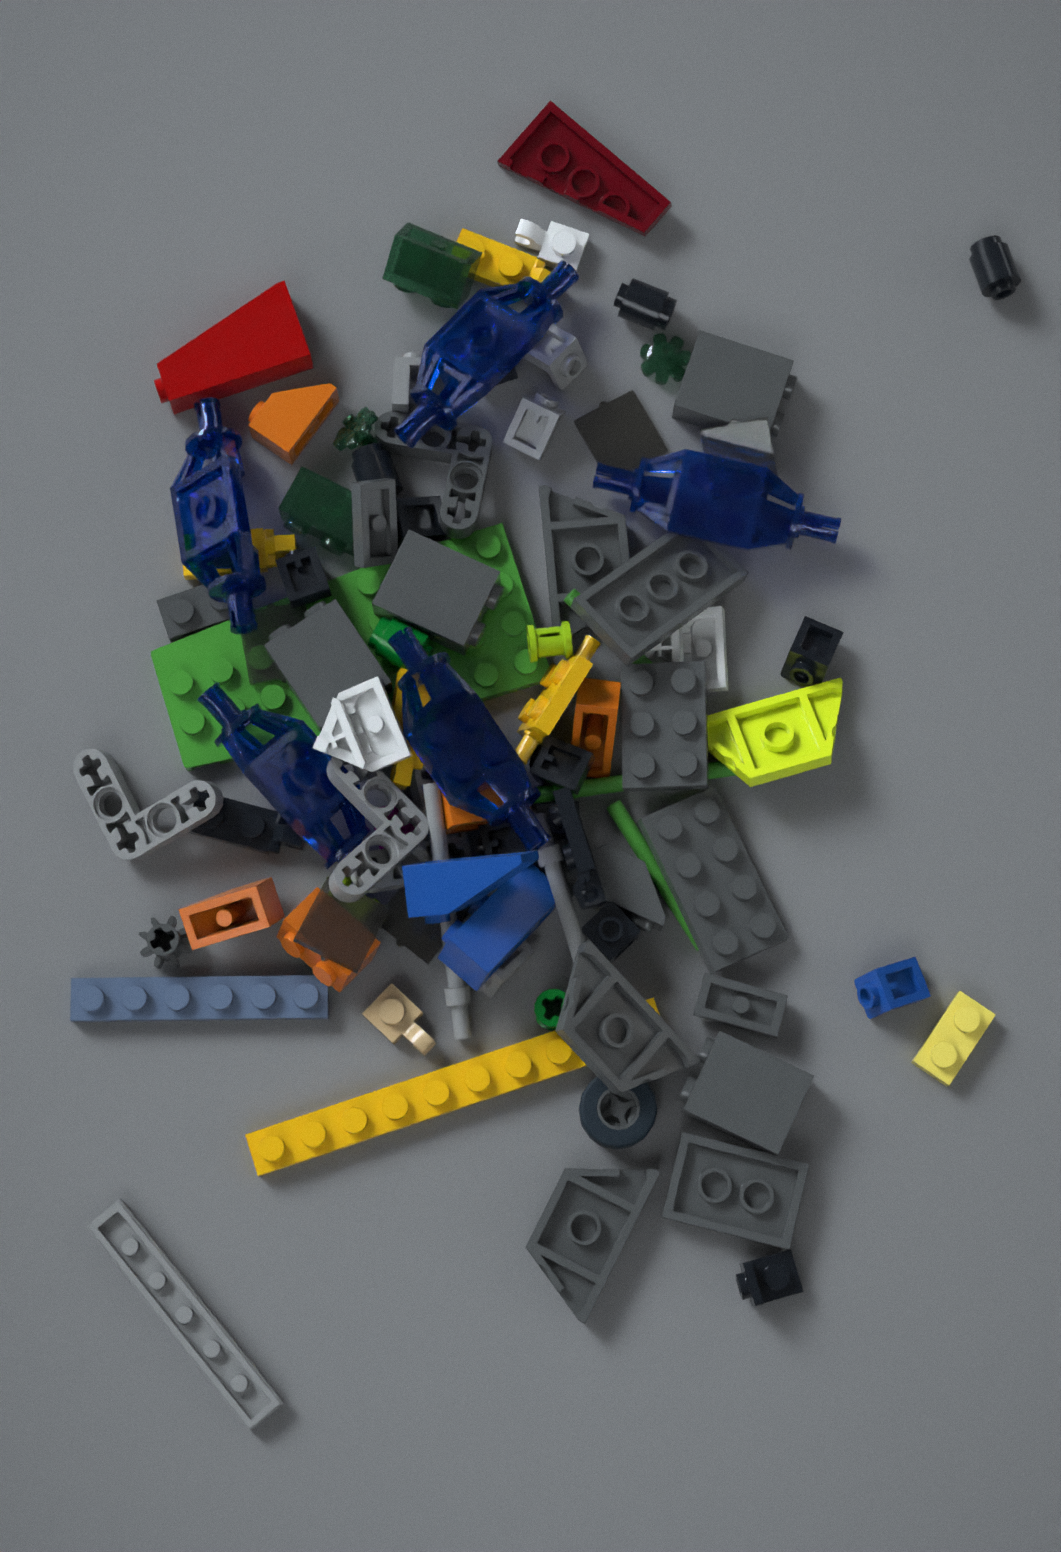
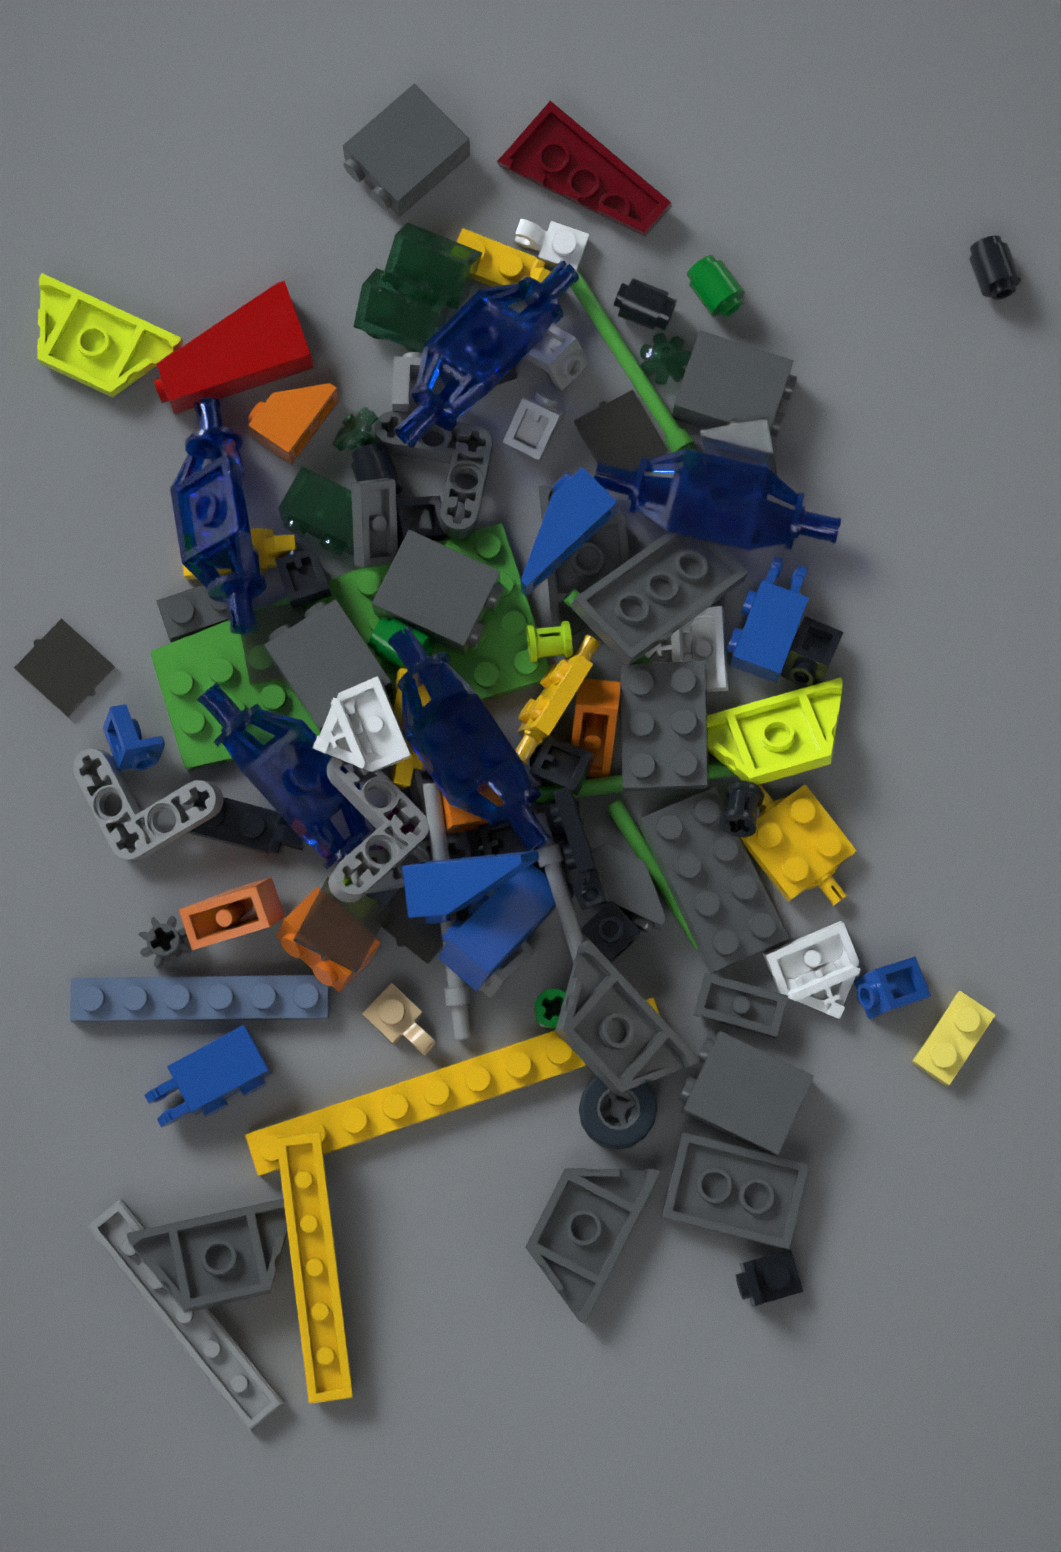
(64, 667): none -> clear smoke piece
(96, 340): none -> neon yellow wing
(126, 743): none -> blue bracket
(212, 1076): none -> blue hinge
(216, 1255): none -> dark grey wing
(314, 1268): none -> yellow plate
(400, 310): none -> clear green brick
(405, 151): none -> dark grey brick
(571, 519): none -> blue slope
(677, 438): none -> bright green bar
(715, 286): none -> green brick
(741, 809): none -> black bush
(770, 625): none -> blue hinge
(799, 845): none -> yellow plate
(816, 969): none -> white slope

